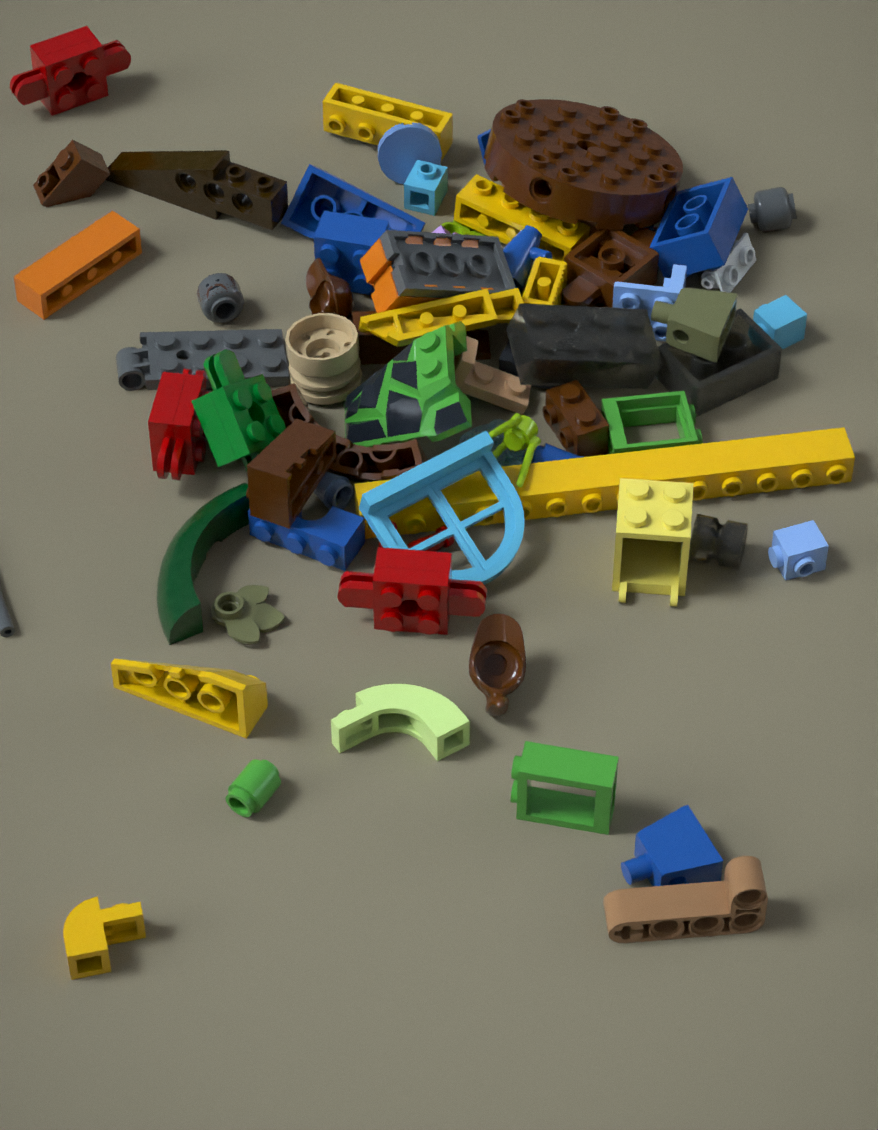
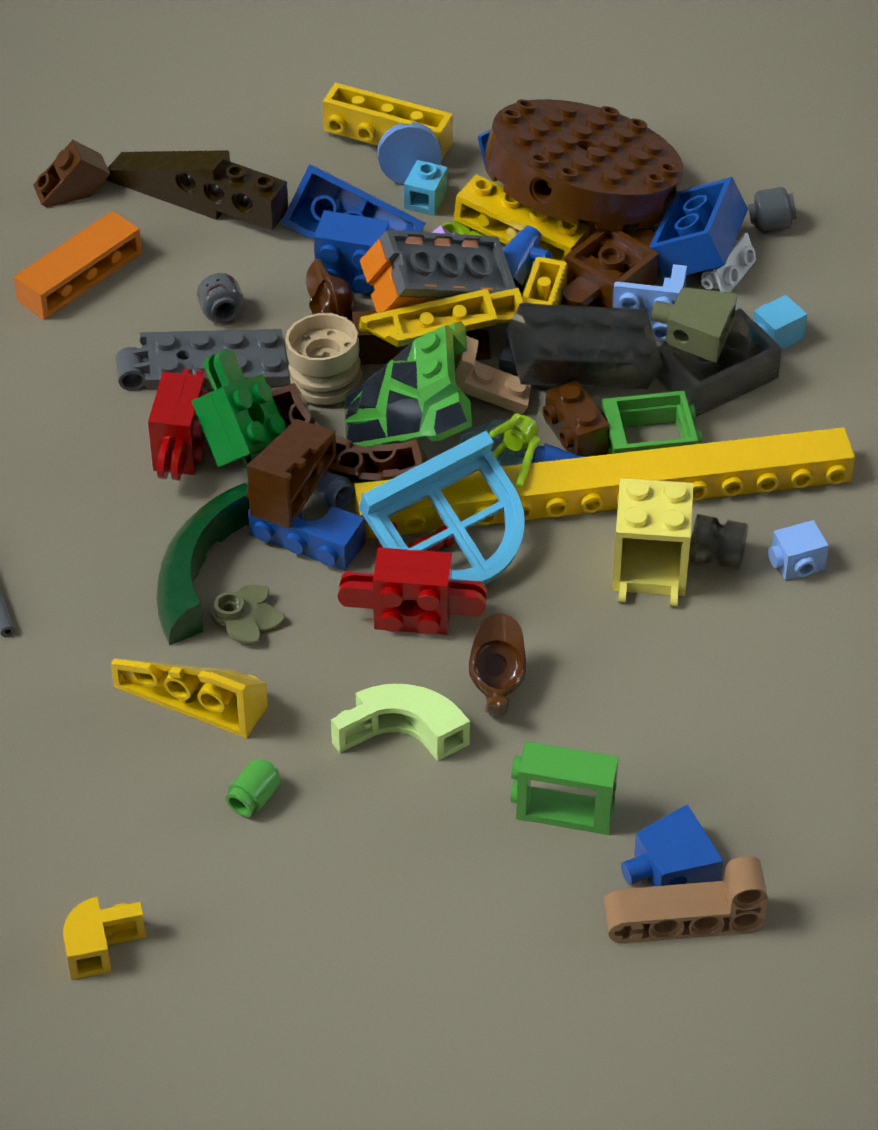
(69, 70): red brick -> none

